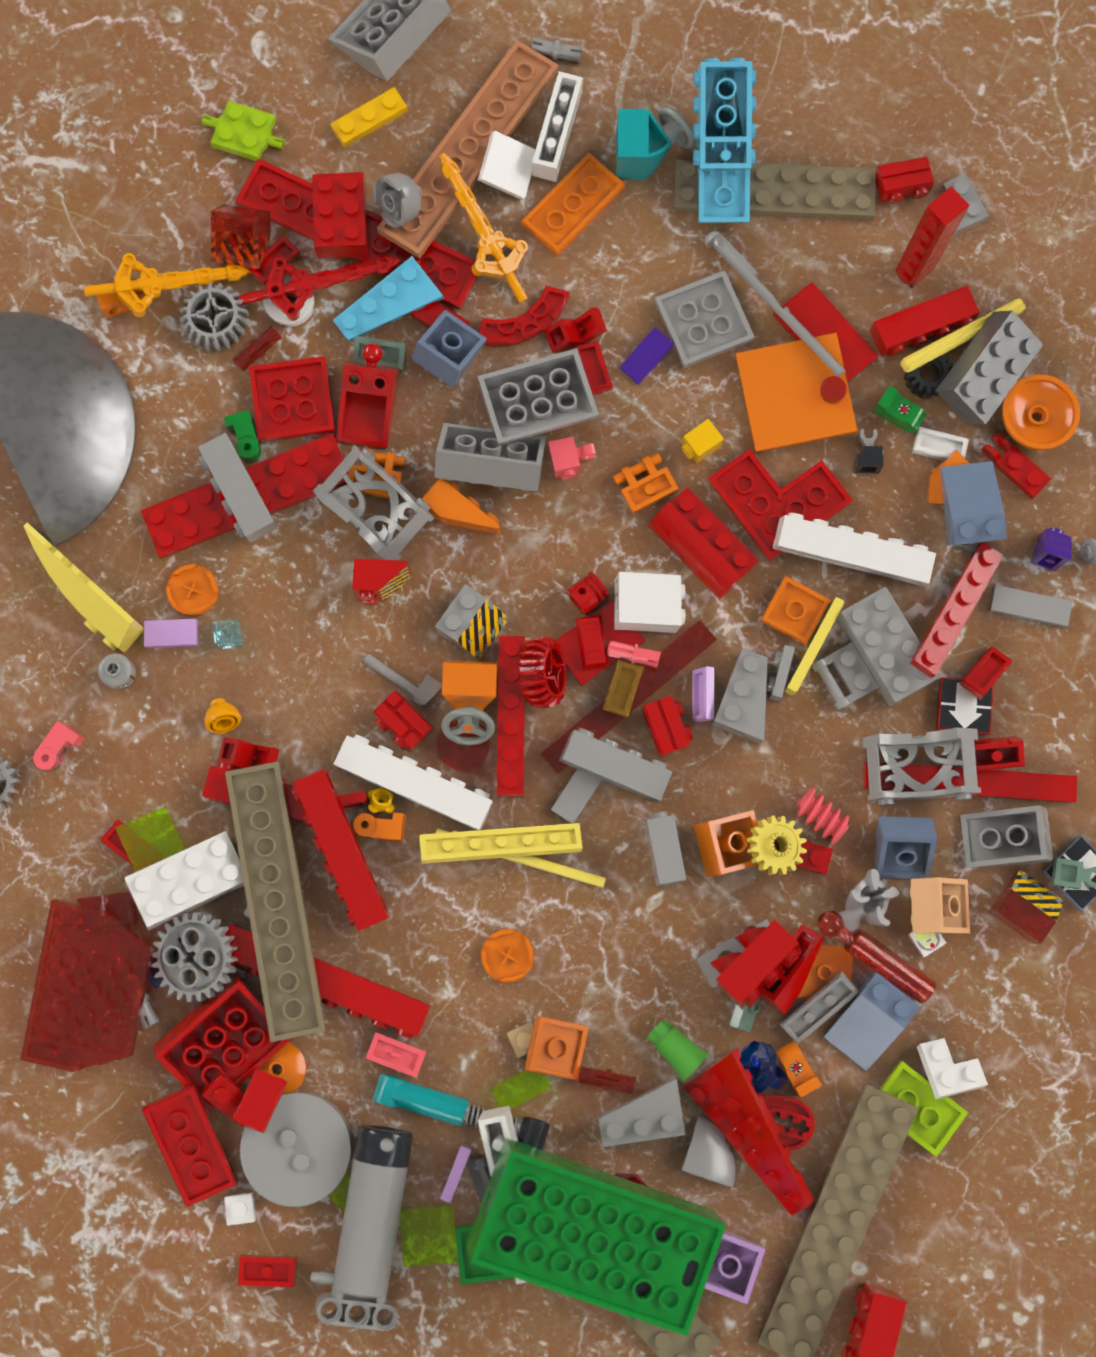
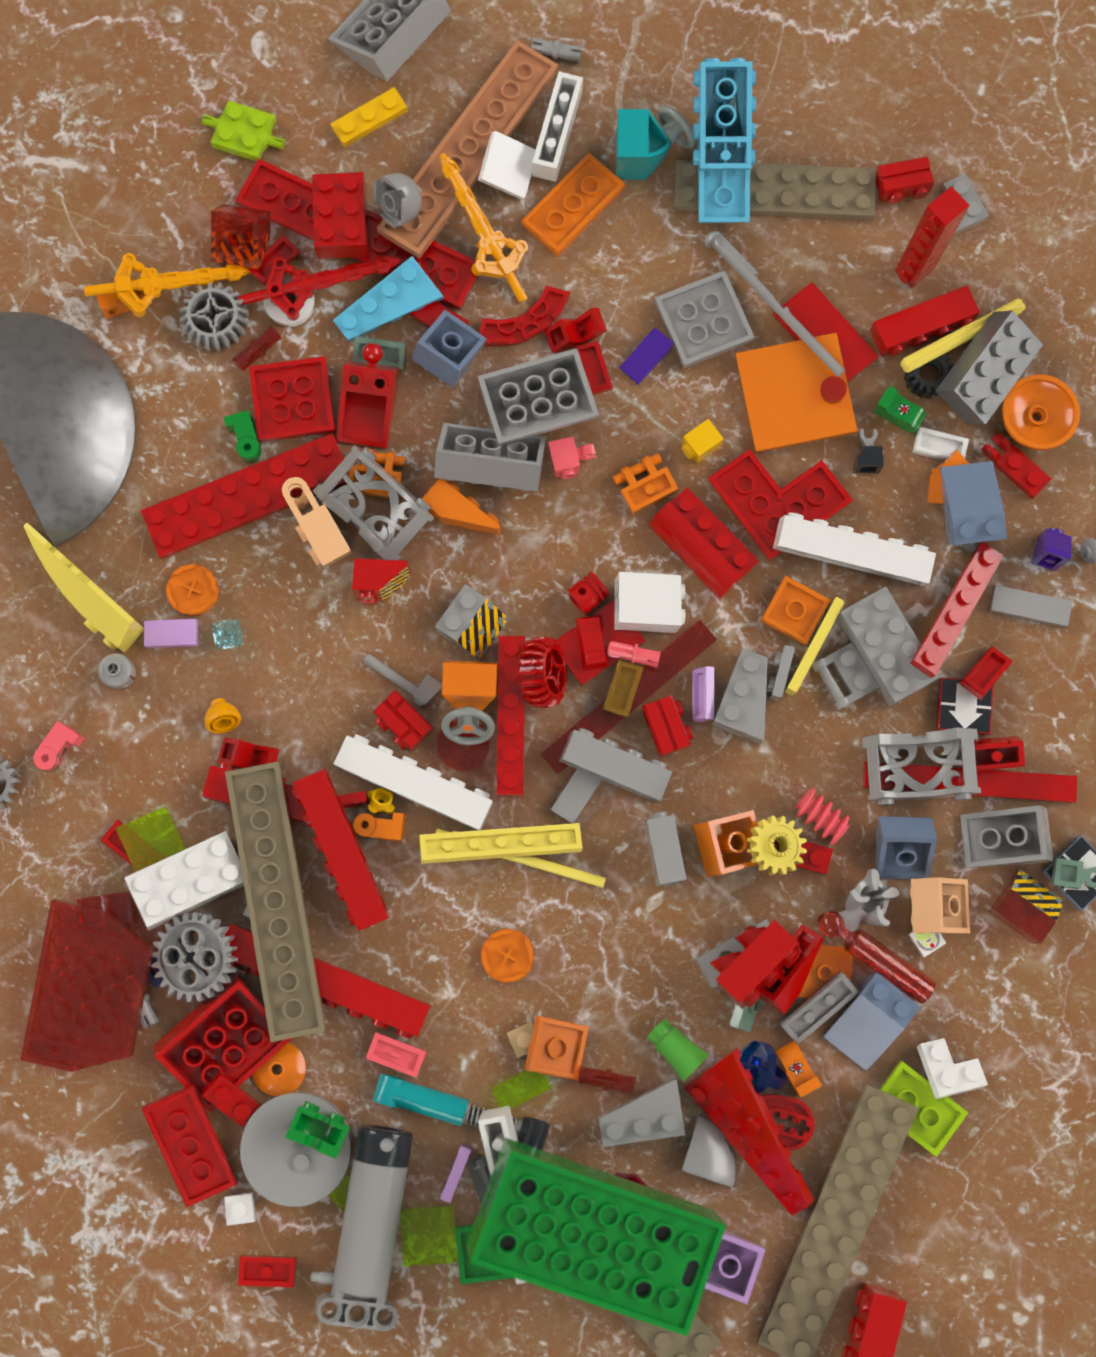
(237, 487): light grey brick -> none
(259, 1101): red slope -> none
(315, 525): none -> light nougat brick
(318, 1130): none -> green cylinder

